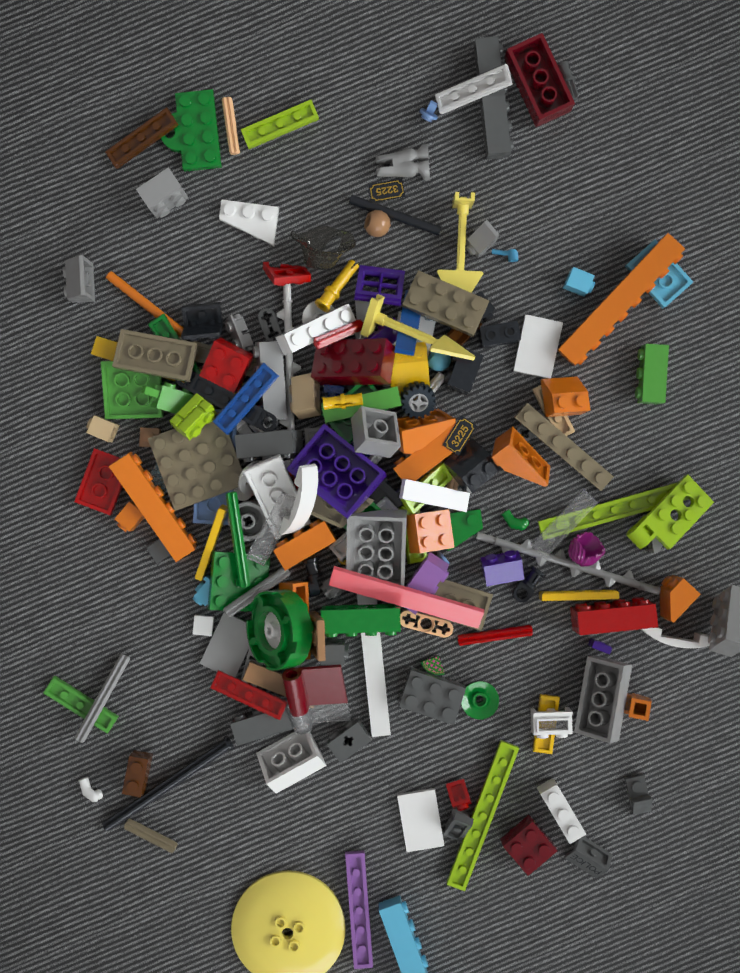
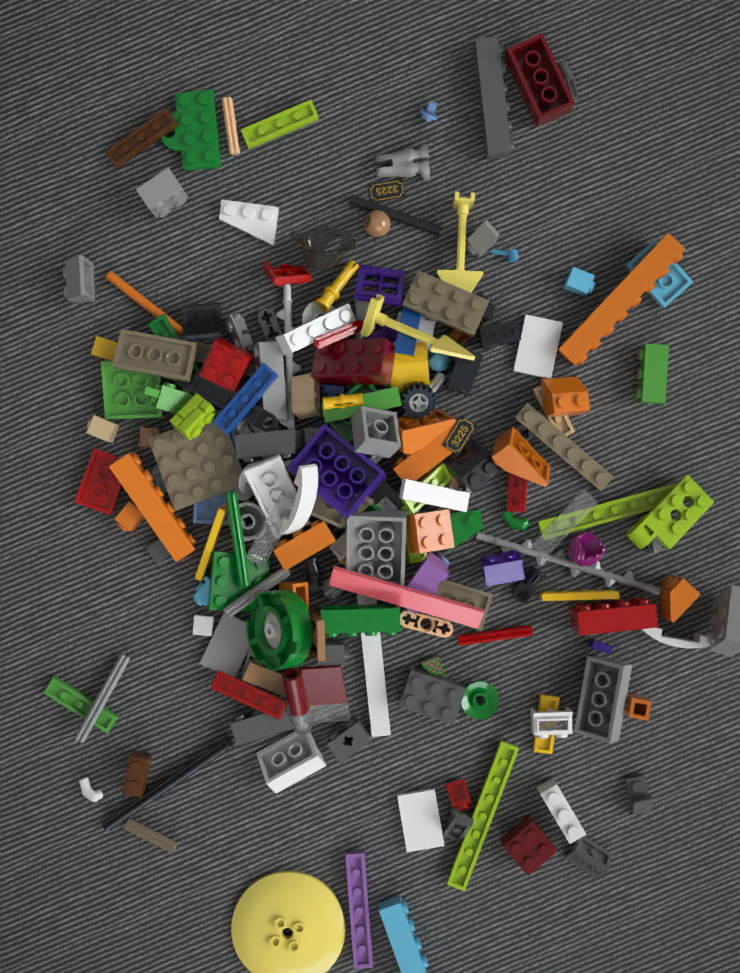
(474, 89): white tile -> none
(516, 494): none -> red hinge

